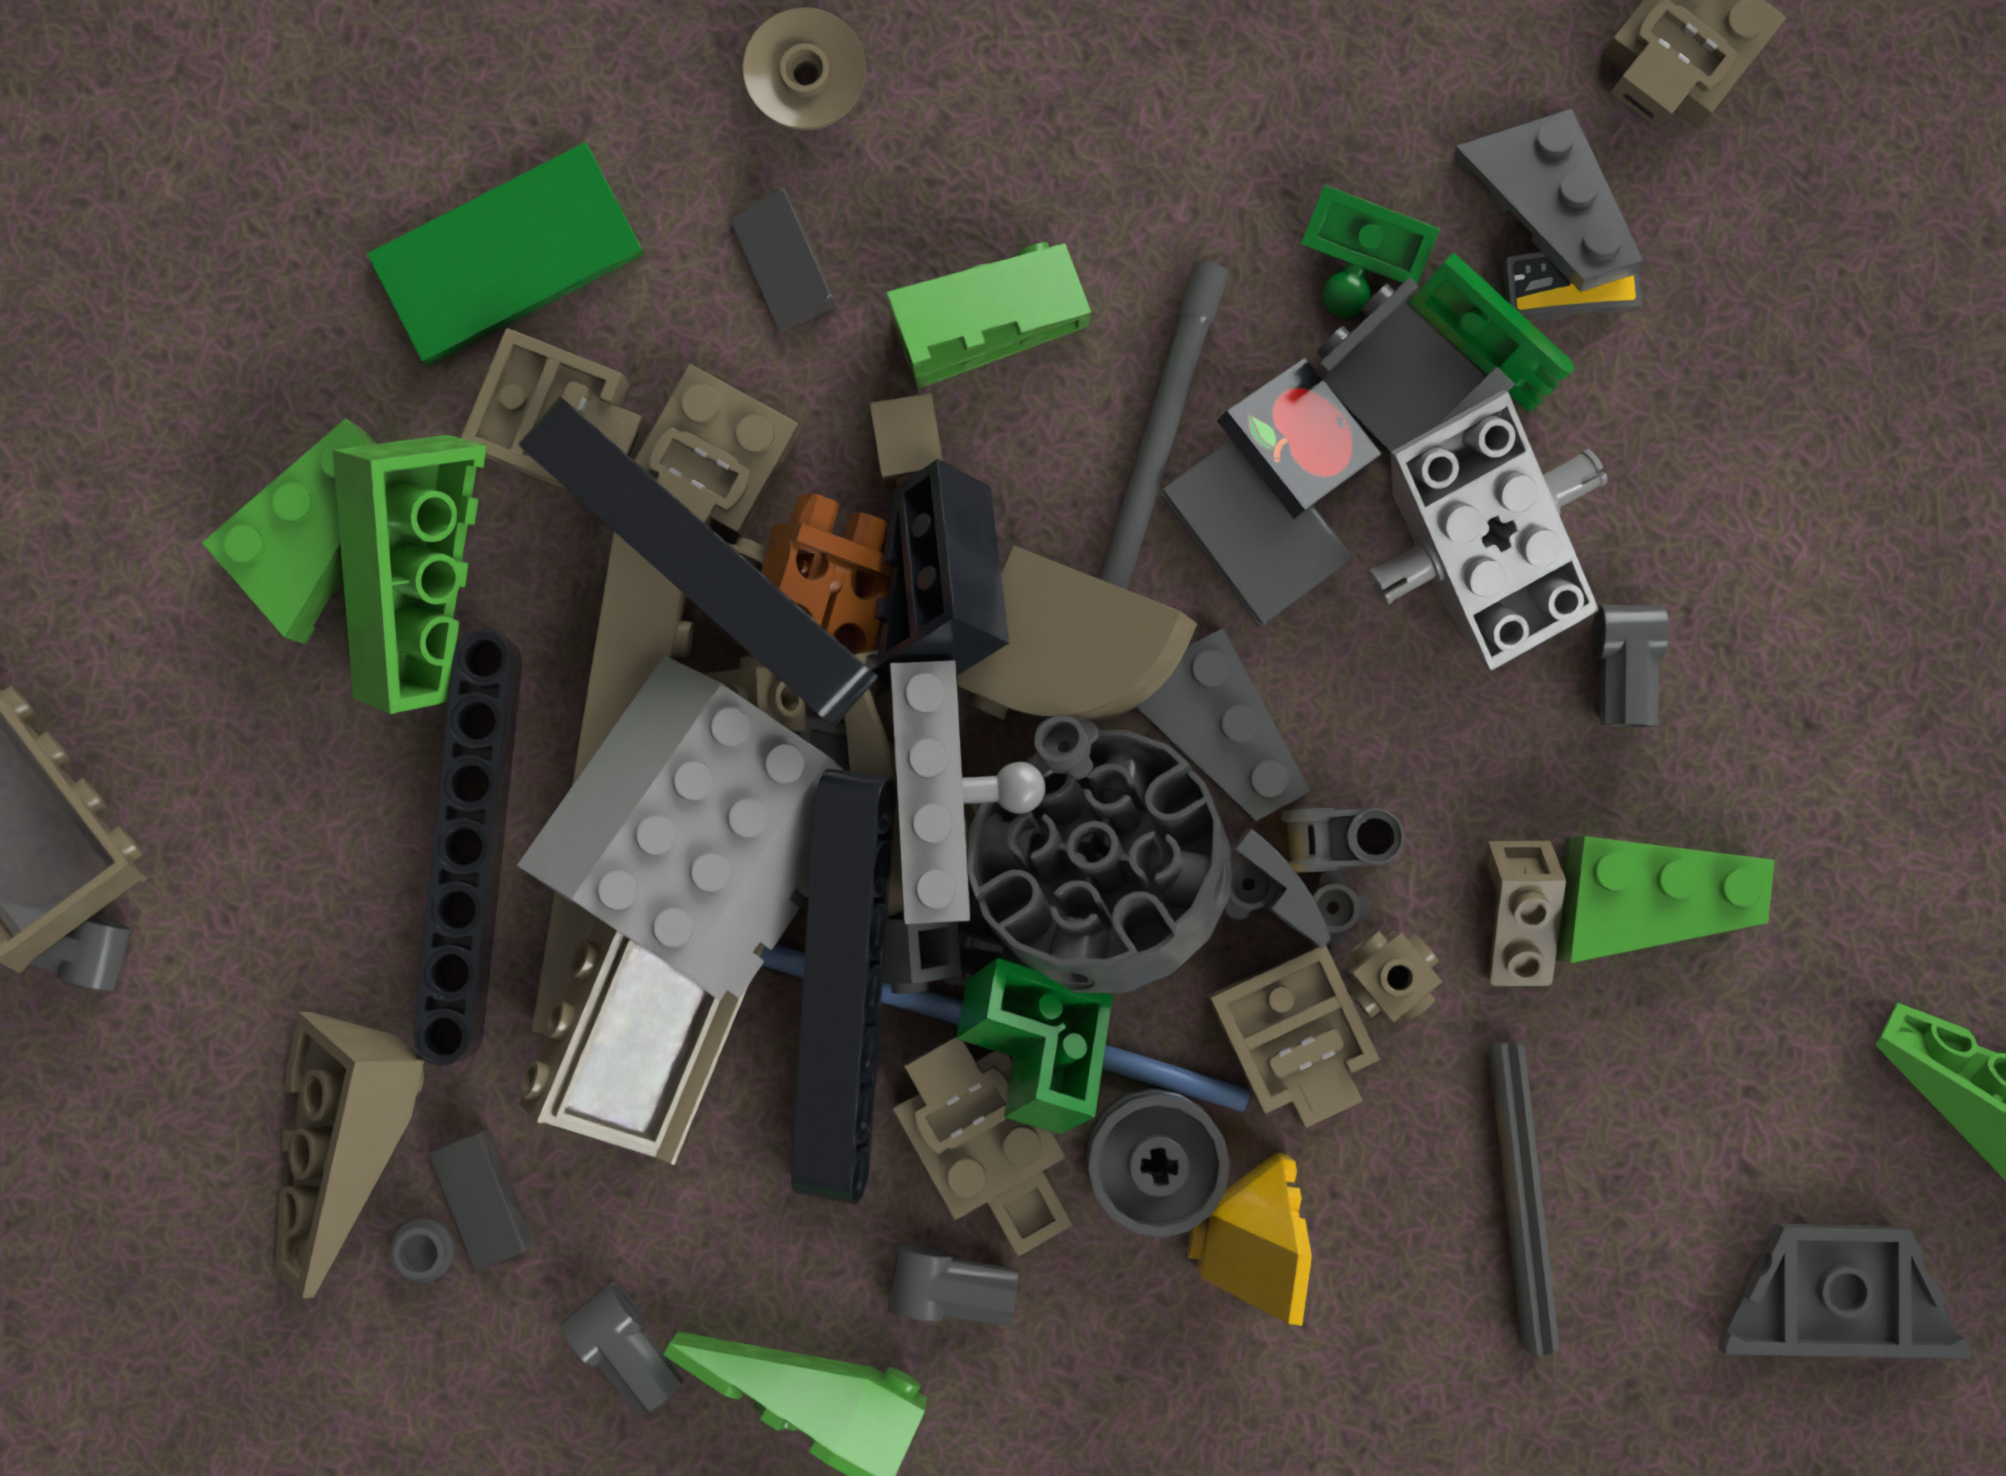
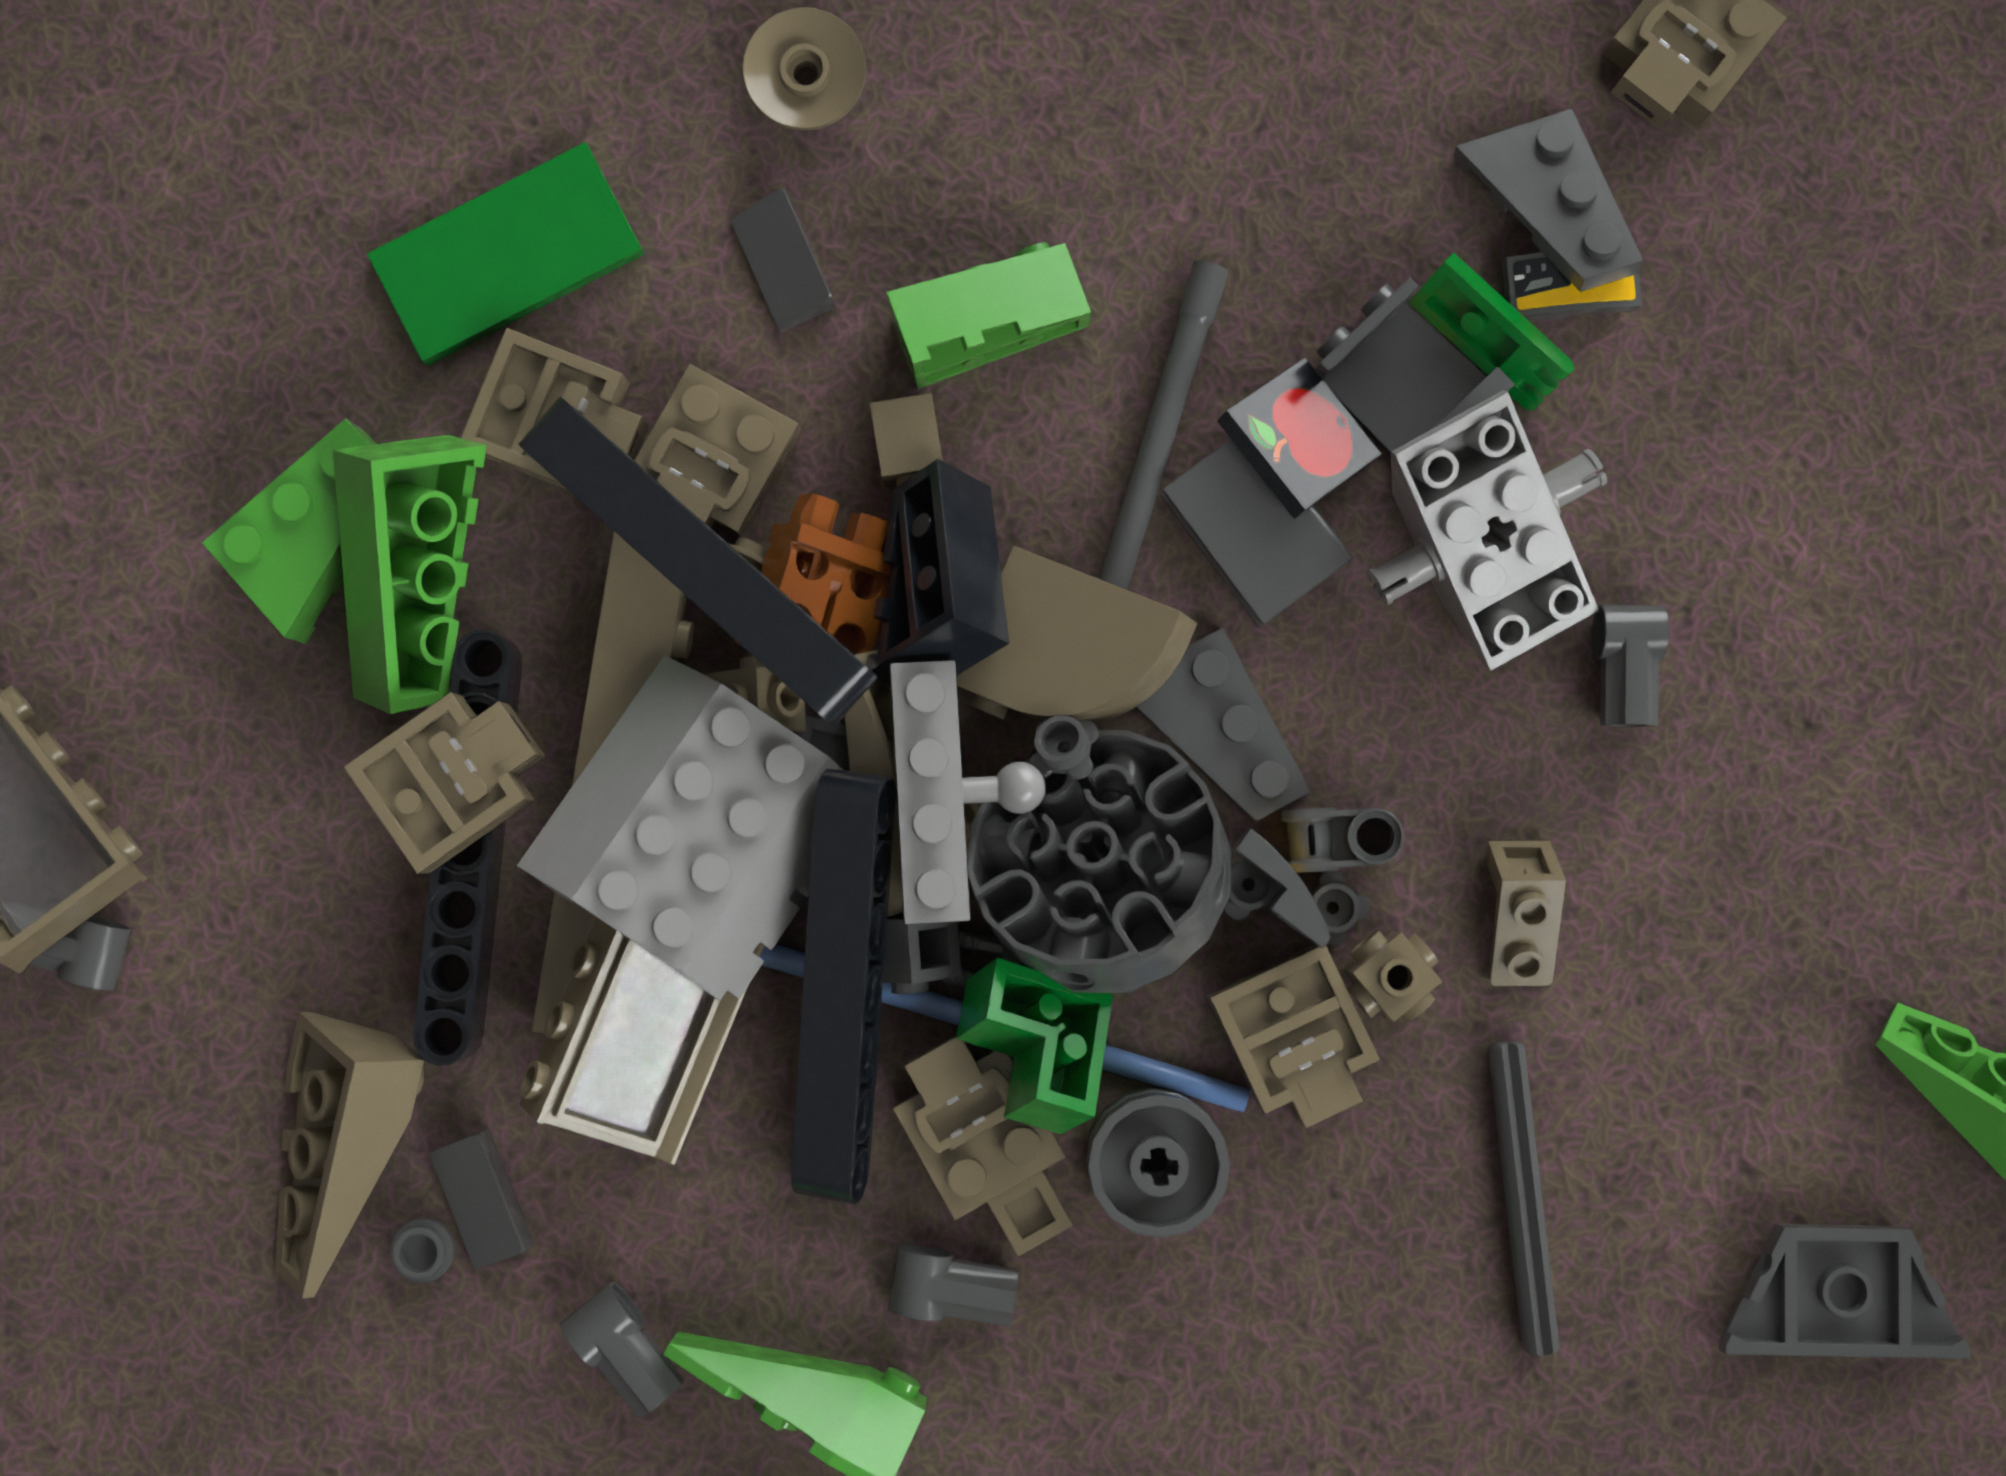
(447, 778): none -> dark tan piece
(1258, 1242): yellow wedge -> none
(1367, 240): green plate -> none
(1654, 895): bright green wedge -> none

